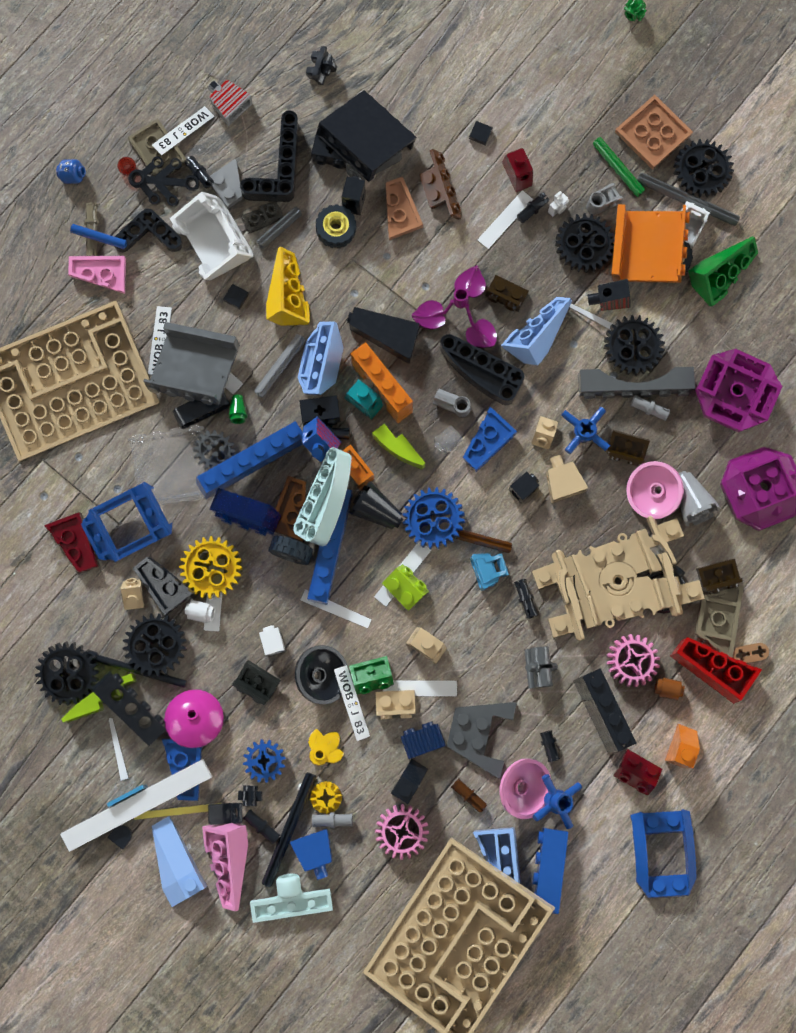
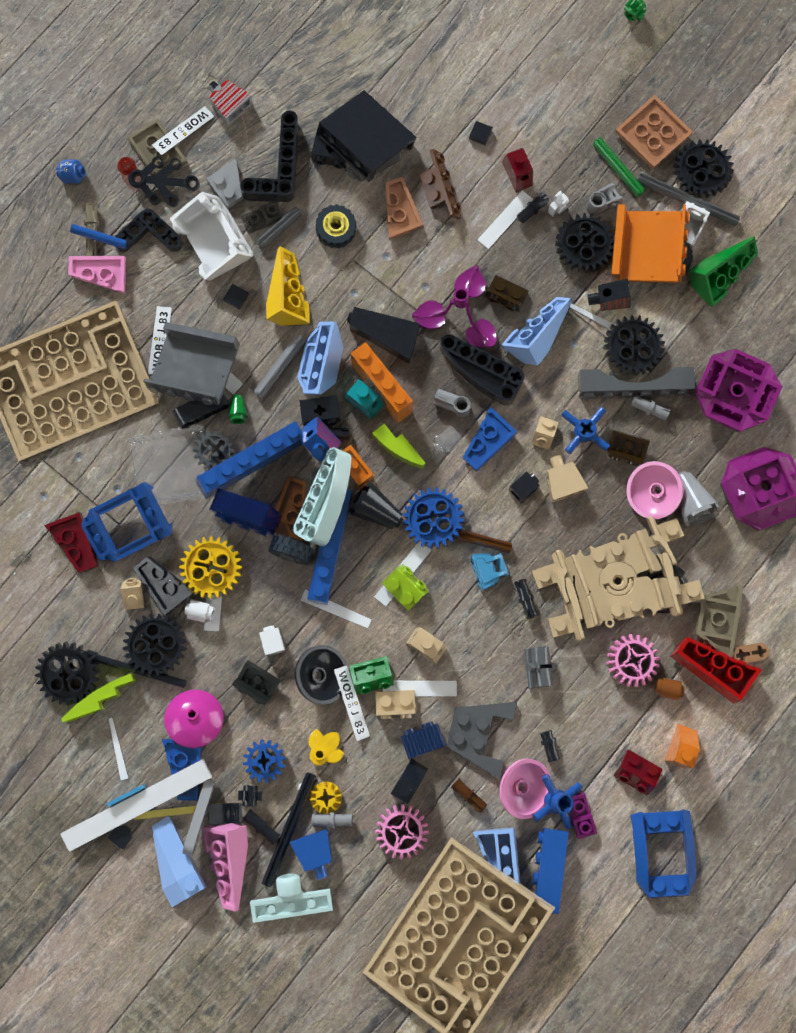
(147, 732): black brick -> none
(199, 171): black pin -> none
(199, 817): none -> light grey beam
(323, 65): black hips -> none
(354, 194): black brick -> none
(581, 817): none -> magenta slope
(604, 711): black panel -> none
(719, 575): dark brown bracket -> none

